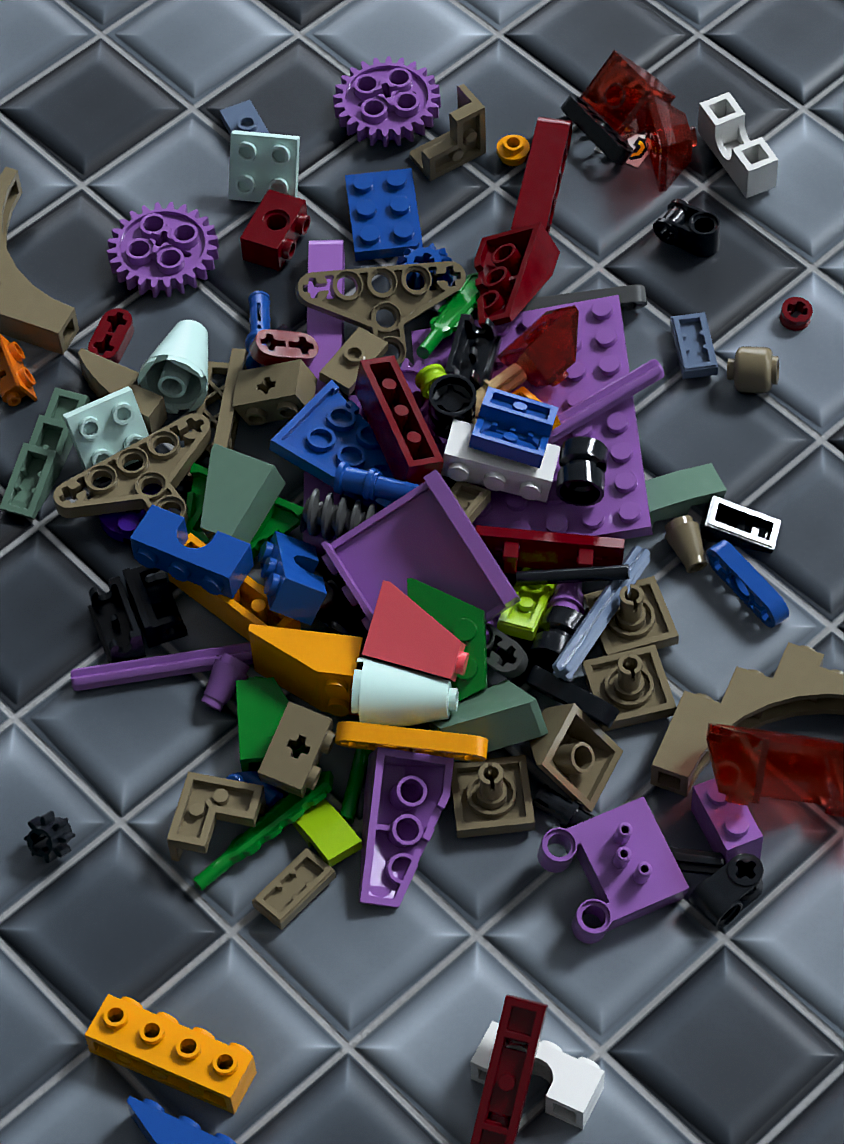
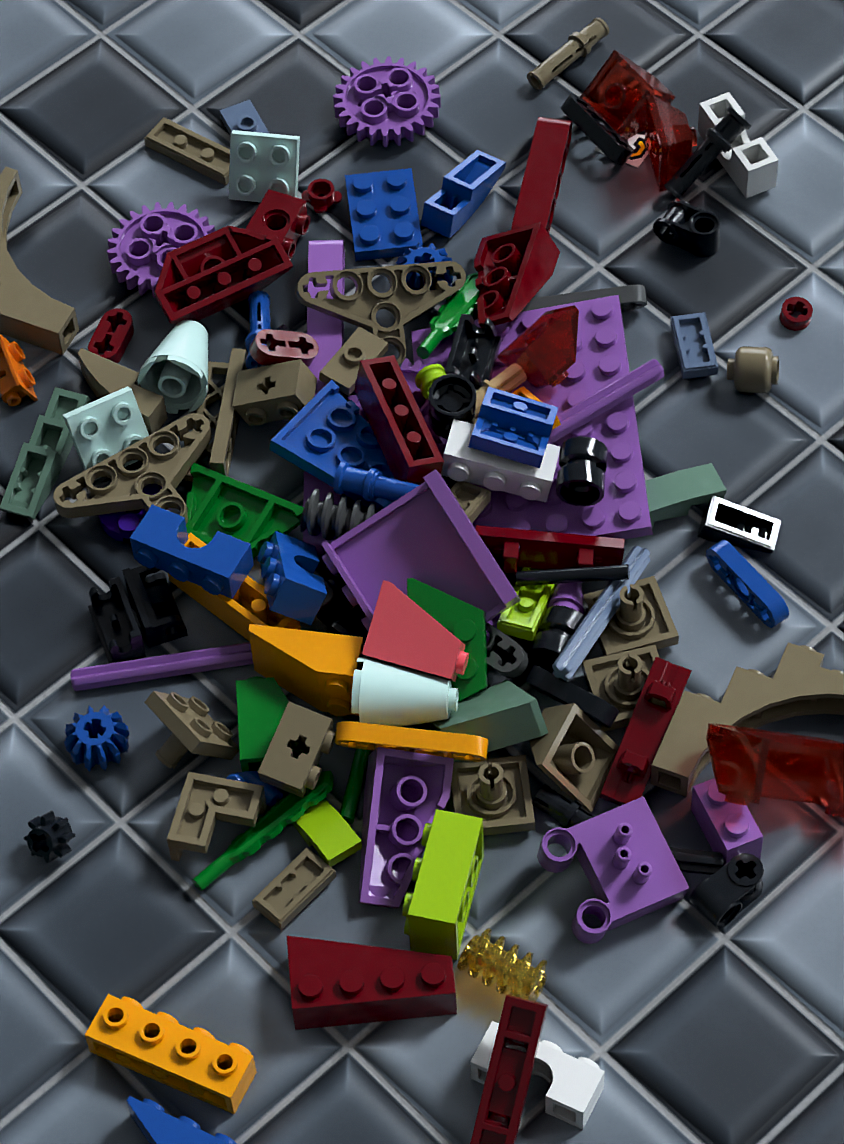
(96, 738): none -> blue gear
(190, 149): none -> dark tan tile
(190, 729): none -> dark tan plate
(218, 272): none -> dark red wedge
(222, 681): medium lavender cone -> none
(238, 494): sand green slope -> none
(321, 195): none -> dark red plate
(365, 983): none -> dark red wedge
(444, 883): none -> lime brick
(459, 145): dark tan panel -> none
(461, 193): none -> blue slope
(503, 967): none -> clear yellow piece
(513, 149): light orange plate -> none
(578, 45): none -> dark tan pin
(645, 732): none -> dark red hinge
(686, 541): dark tan cone -> none
(717, 140): none -> black pin

